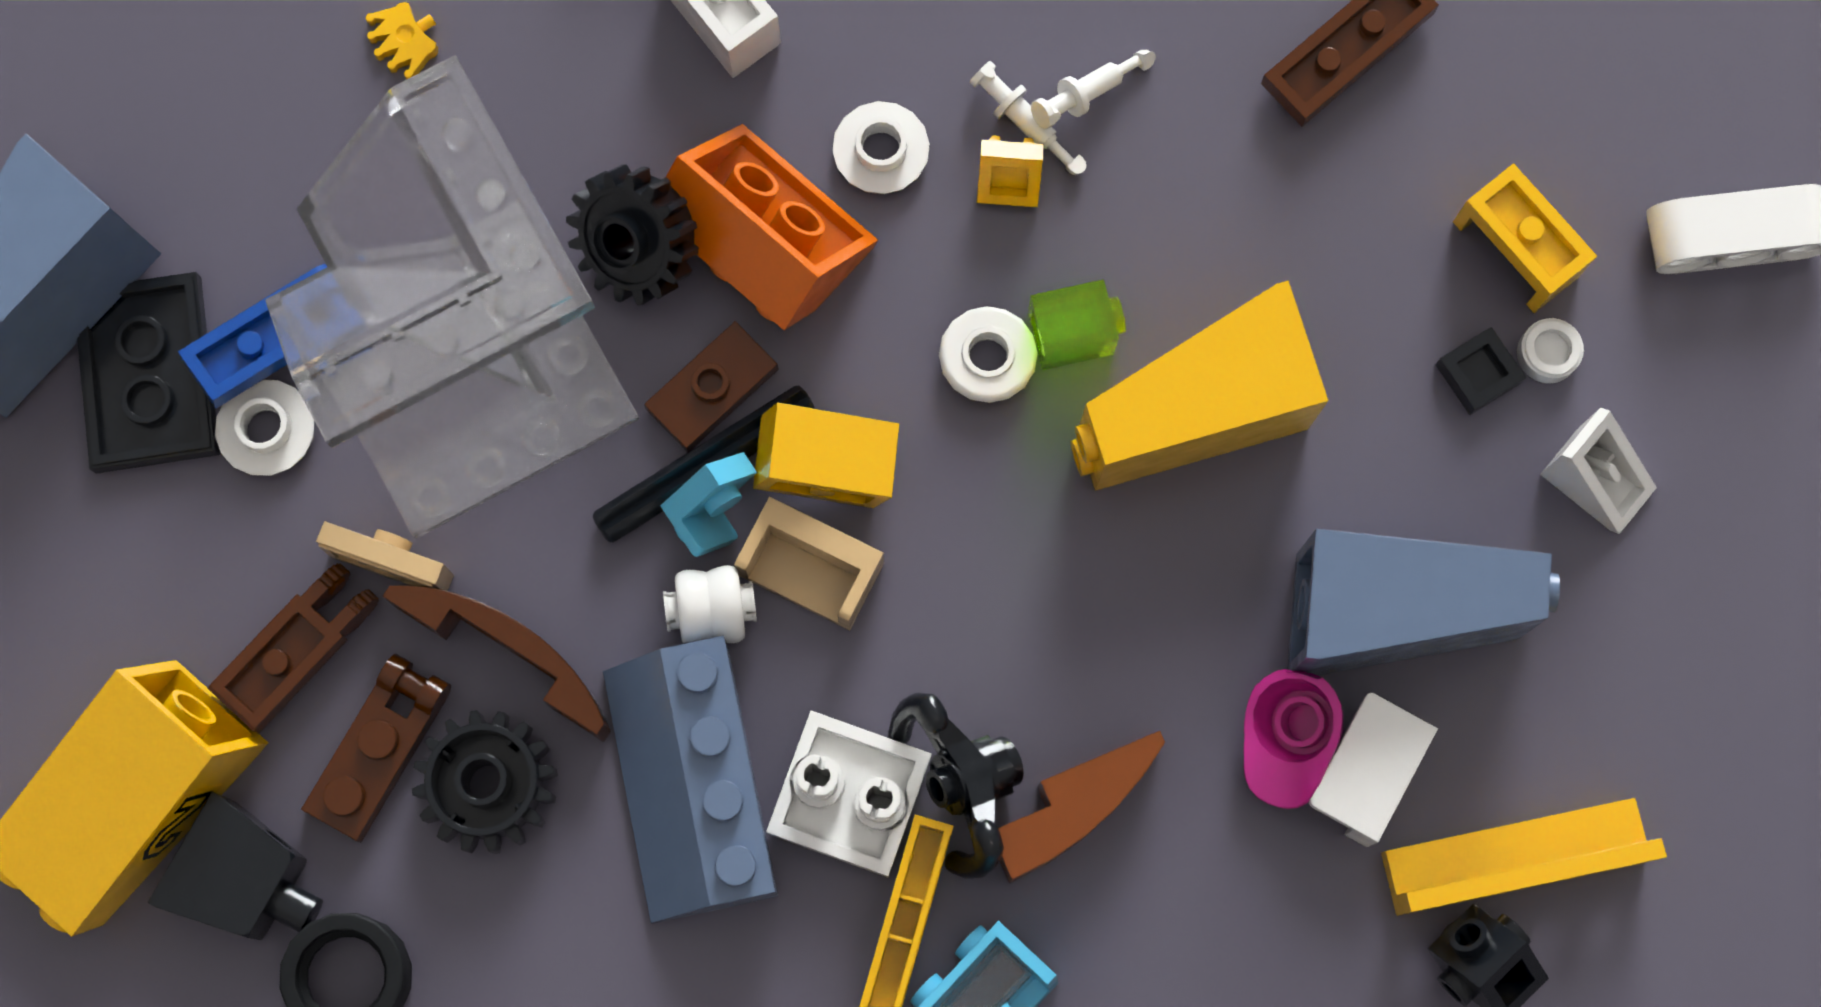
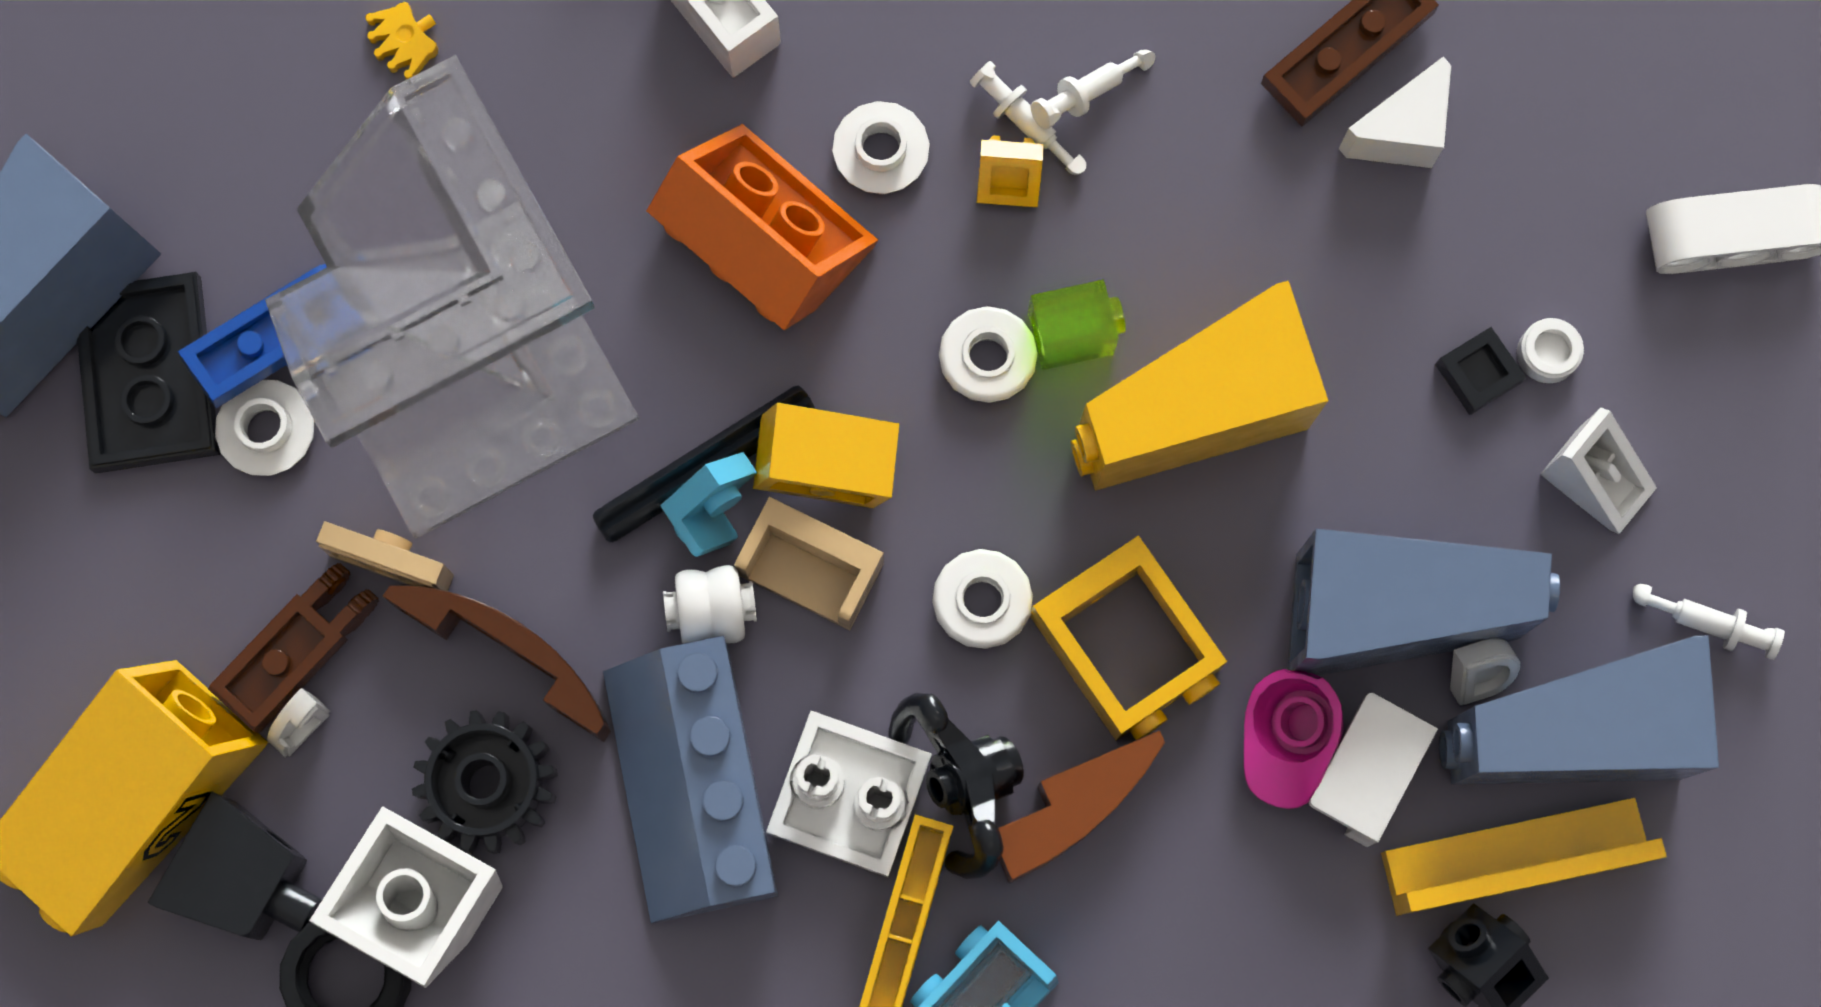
(296, 722): none -> white tile
(376, 749): reddish brown plate -> none
(408, 898): none -> white slope
(633, 233): black gear -> none
(711, 386): reddish brown plate -> none
(989, 568): none -> white piece
(1093, 585): none -> yellow window
(1406, 125): none -> white slope
(1482, 670): none -> white tile
(1528, 234): yellow panel -> none
(1609, 723): none -> sand blue slope
(1714, 622): none -> white piece

